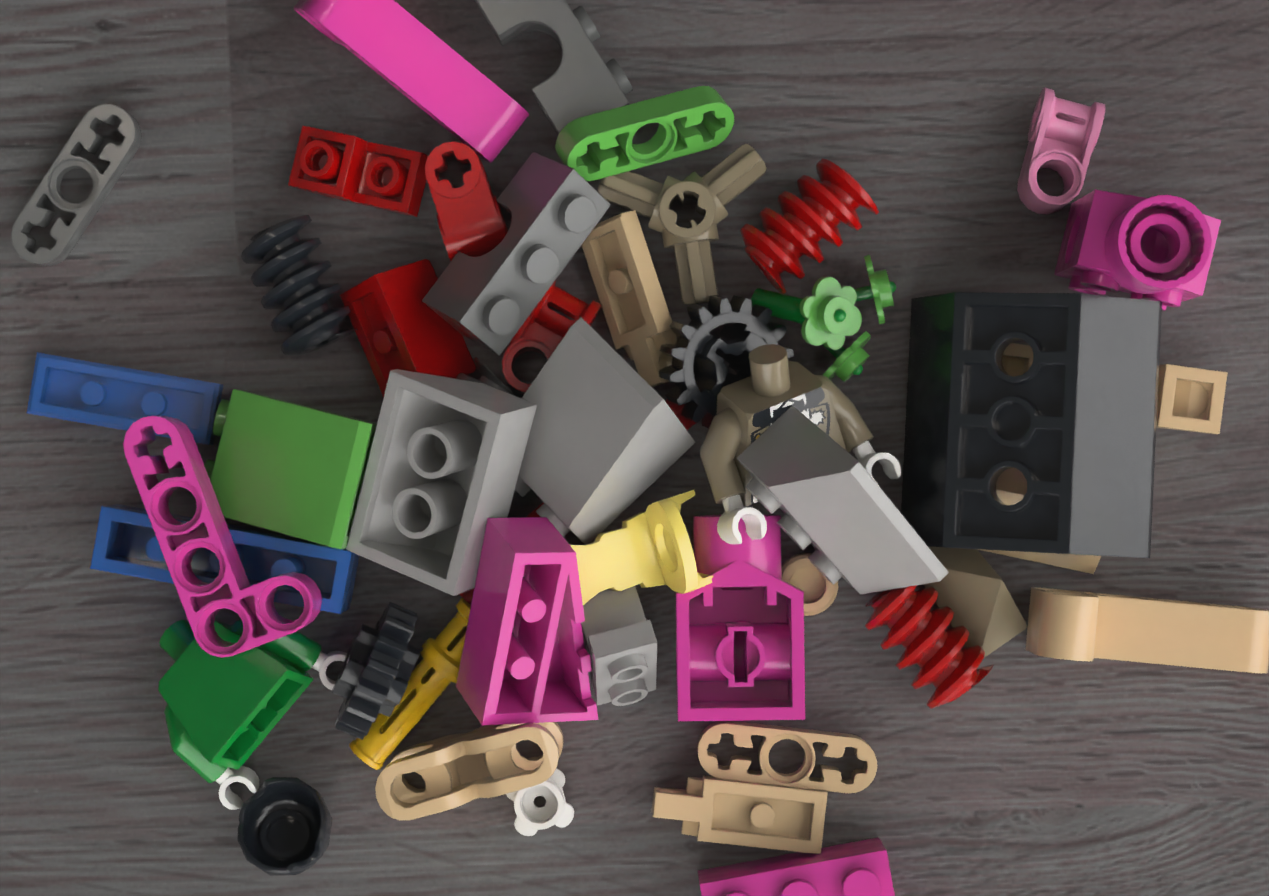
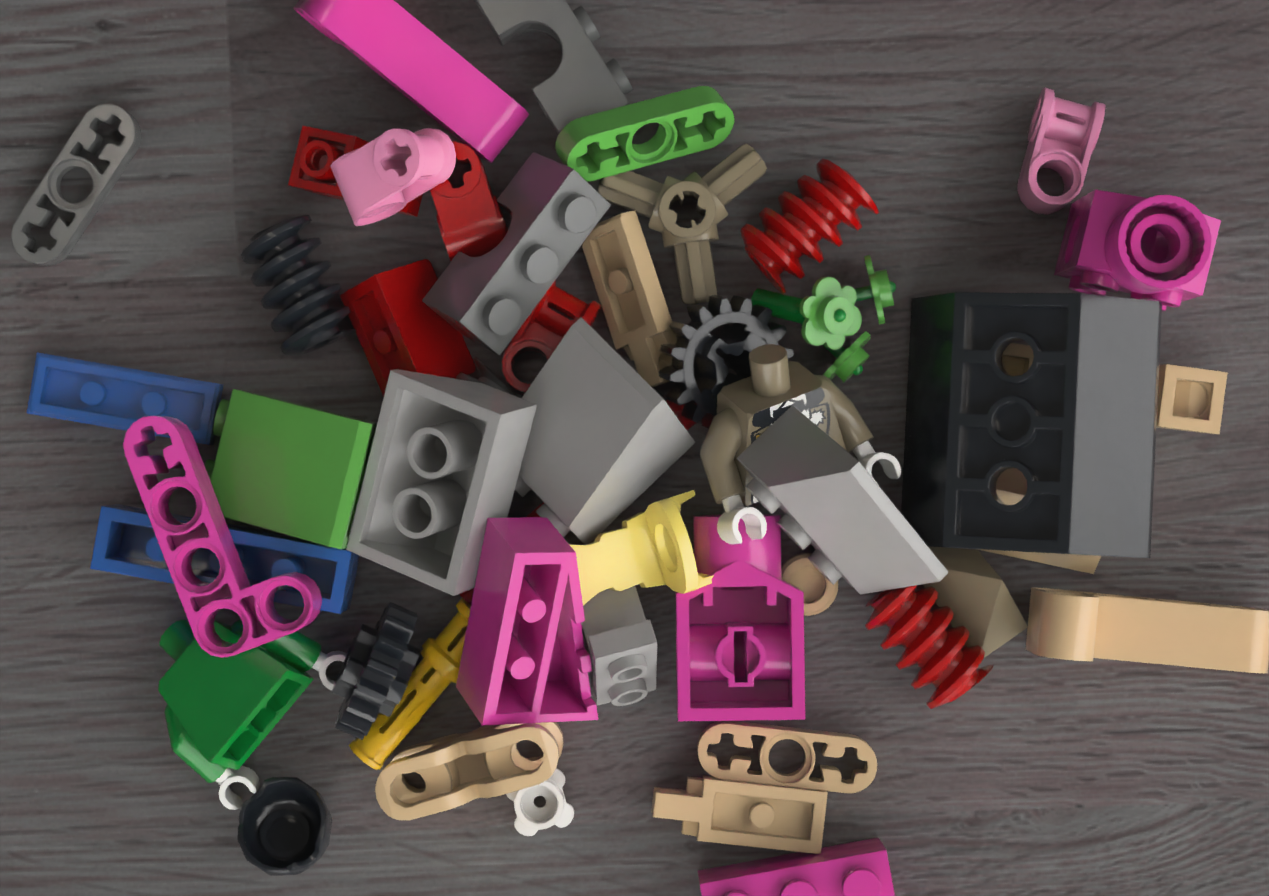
(392, 172): none -> bright pink piece

